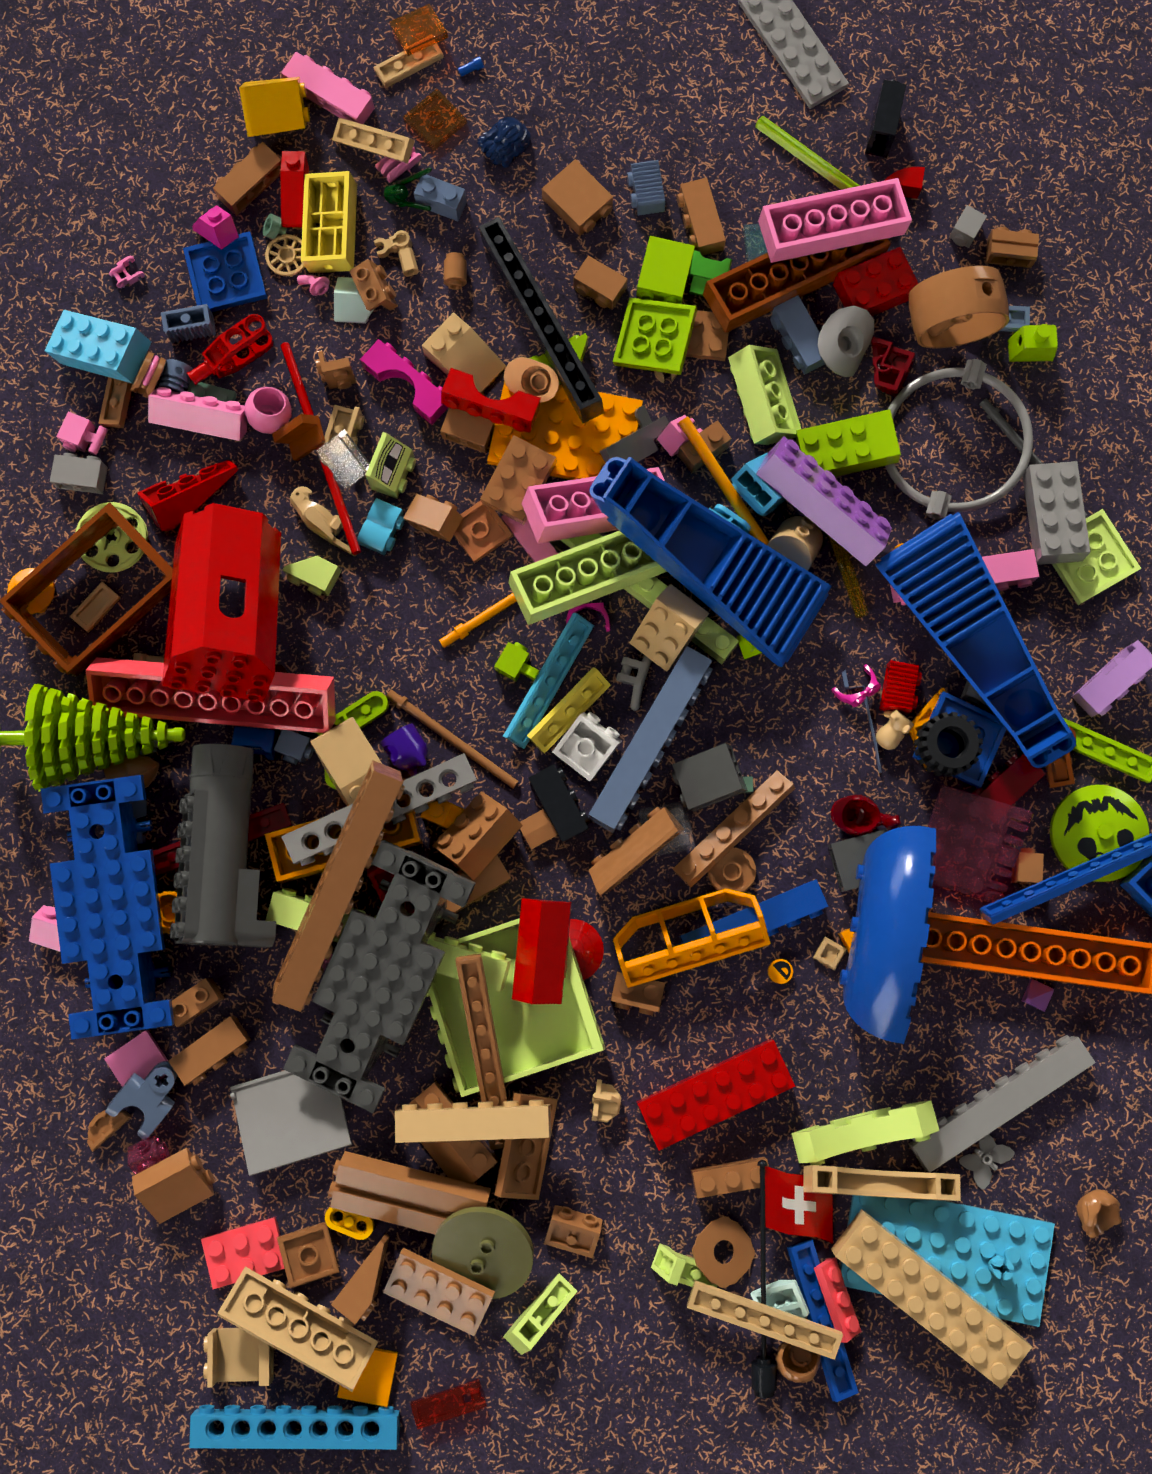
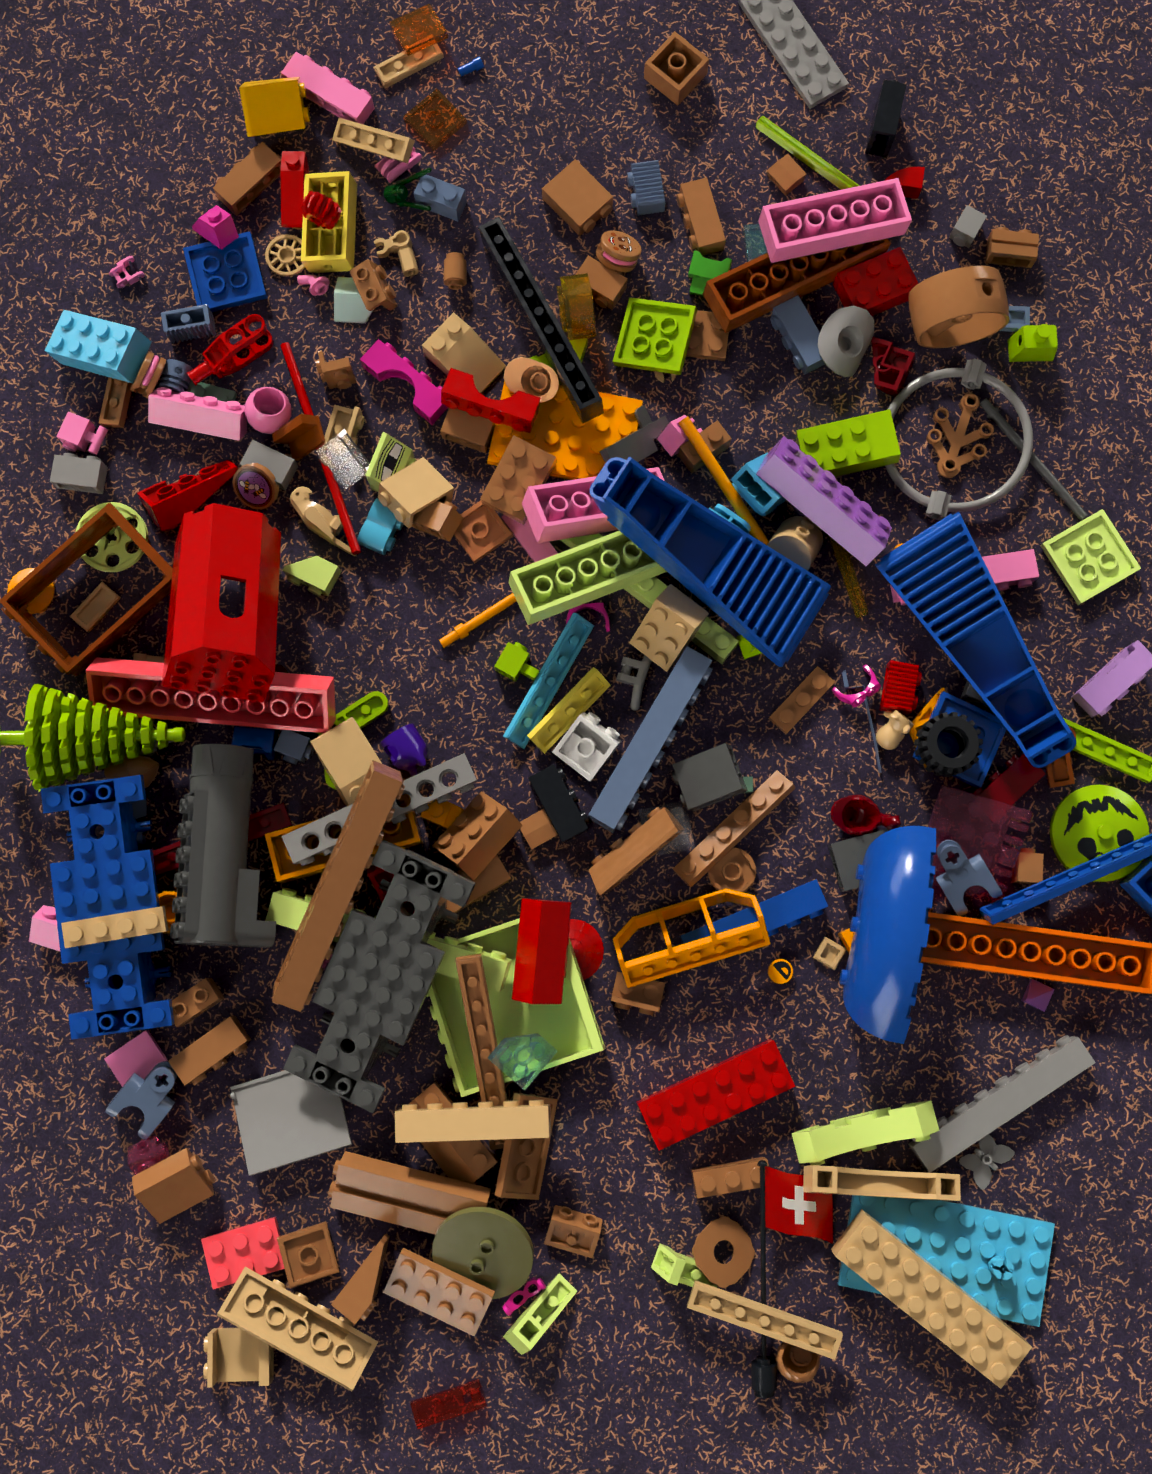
(104, 1126): medium nougat plate -> none
(114, 927): none -> tan plate
(255, 486): none -> tile
(273, 227): sand green tile -> none
(279, 464): none -> light grey brick
(284, 1437): dark azure brick -> none
(320, 210): none -> red gear
(349, 1224): yellow plate -> none
(375, 1381): light orange tile -> none
(402, 703): medium nougat bar -> none
(414, 490): none -> tan panel
(505, 141): dark blue hair -> none
(510, 1305): none -> dark pink cap
(522, 1057): none -> clear light blue plate
(576, 306): none -> clear yellow brick
(606, 1102): tan piece -> none
(618, 251): none -> medium nougat head
(665, 270): lime panel -> none
(676, 68): none -> medium nougat brick
(764, 394): yellowish green slope -> none
(784, 1296): light aqua slope -> none
(786, 174): none -> medium nougat piece
(801, 700): none -> medium nougat plate
(837, 1299): coral plate -> none
(837, 1371): blue plate -> none
(957, 439): none -> medium nougat plant
(962, 874): none -> sand blue piece
(1056, 512): light grey brick -> none
(1098, 1212): medium nougat hair -> none

